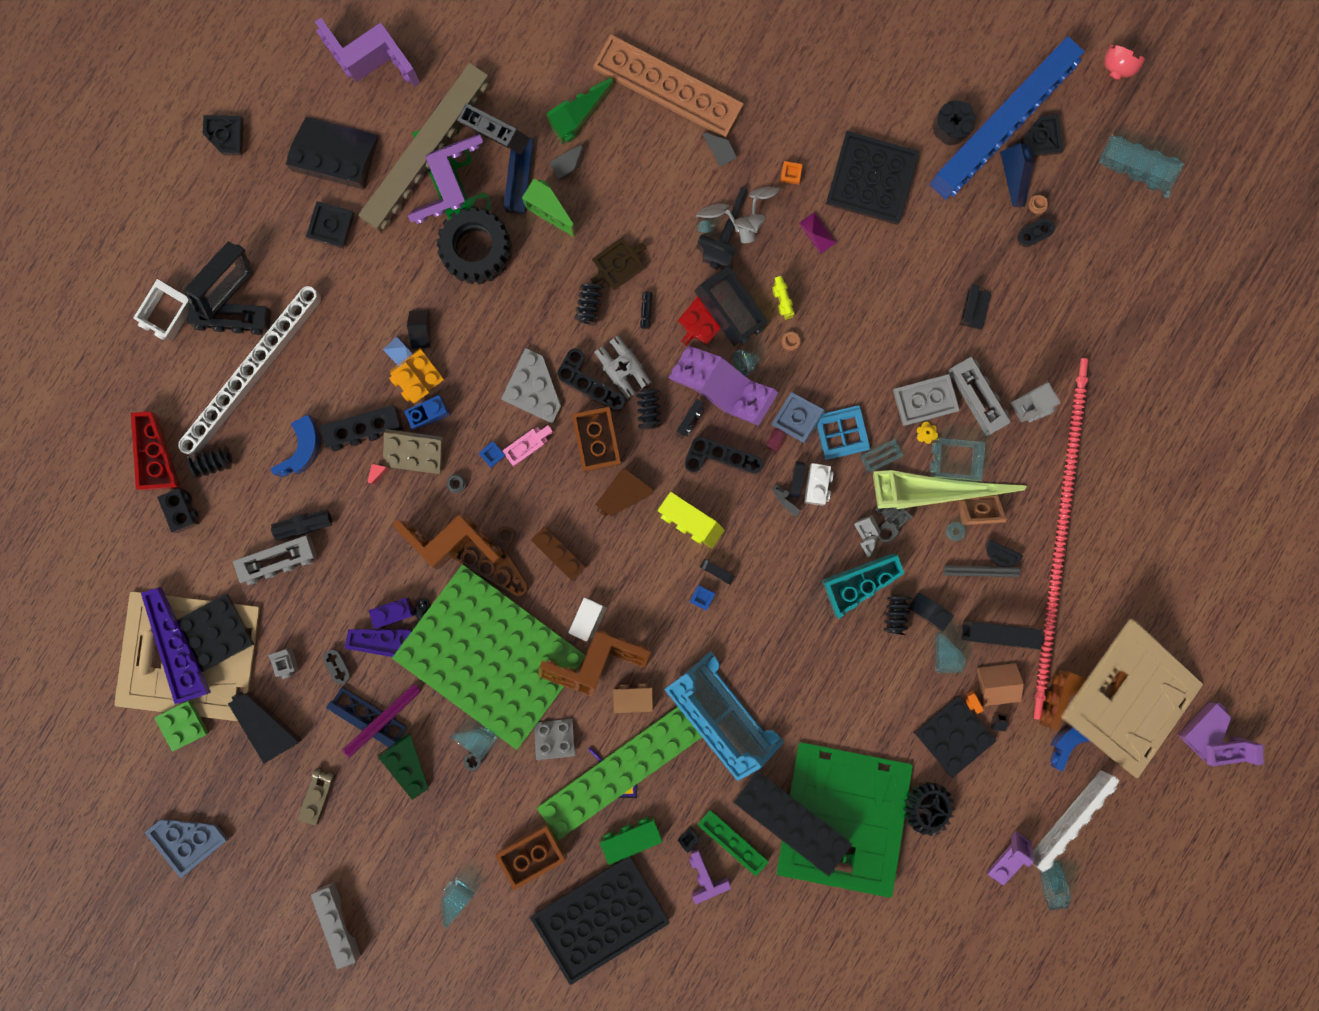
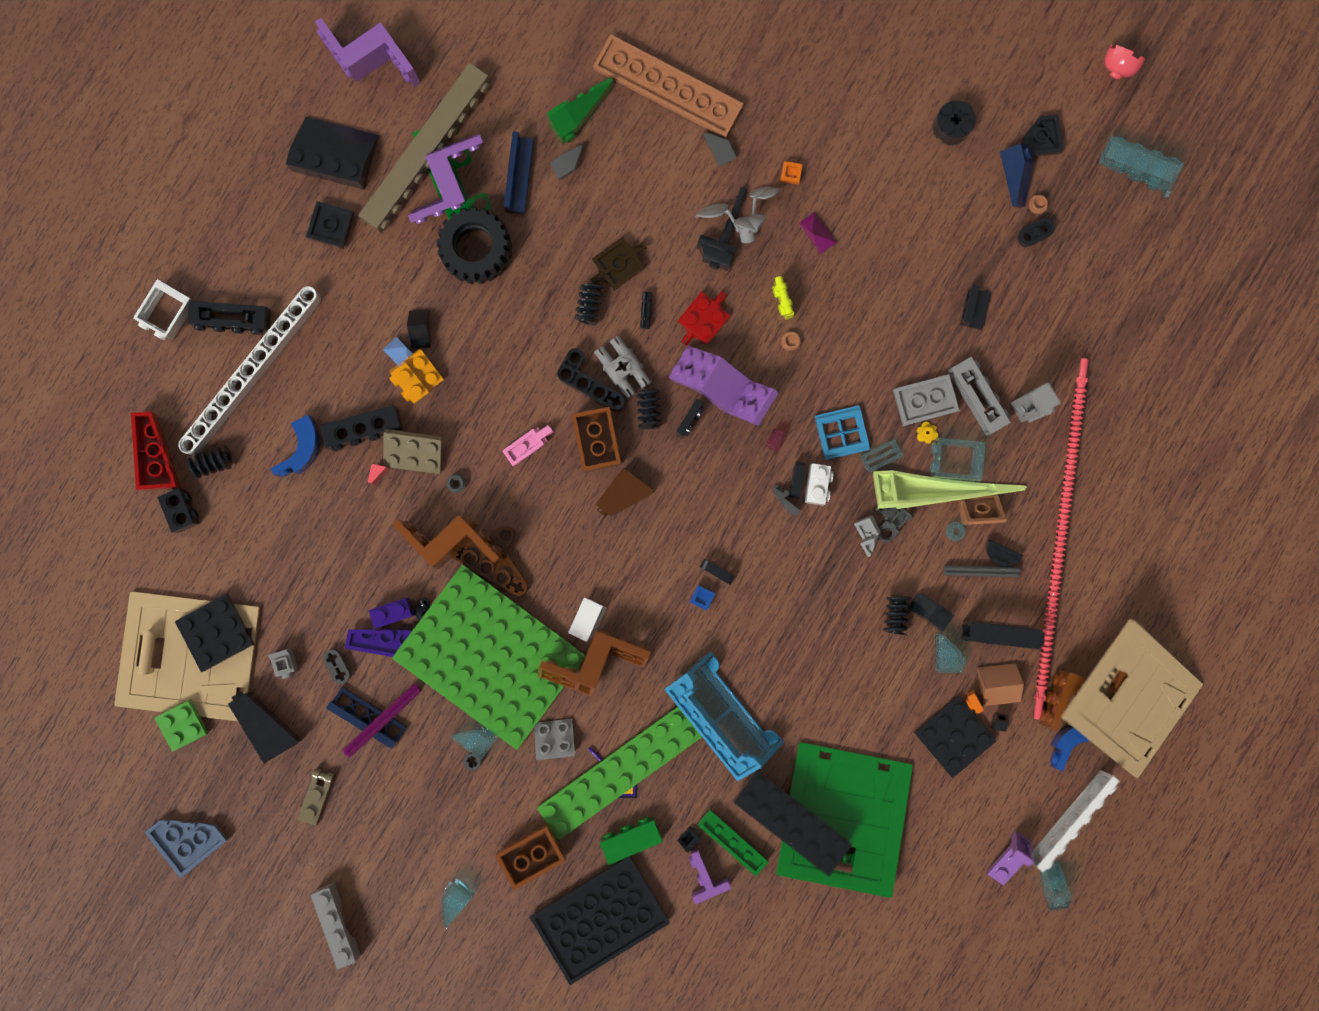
(175, 653): dark purple wing -> none
(218, 280): black window -> none
(224, 133): black plate -> none
(246, 571): light grey brick -> none
(301, 524): black piece -> none
(404, 765): dark green wing -> none
(427, 412): blue slope -> none
(492, 454): blue plate -> none
(493, 129): black brick -> none
(533, 388): light grey plate -> none
(543, 203): bright green slope -> none
(558, 553): reddish brown brick -> none
(633, 699): medium nougat brick -> none
(690, 520): neon yellow wedge -> none
(704, 227): clear light blue plate -> none
(725, 460): black beam -> none
(731, 306): black window -> none
(745, 361): clear light blue brick -> none
(798, 417): sand blue plate -> none
(861, 582): teal wedge -> none
(872, 177): black plate -> none
(931, 796): black gear -> none
(1007, 119): blue brick -> none
(1206, 728): medium lavender slope -> none
(1234, 752): medium lavender bracket -> none

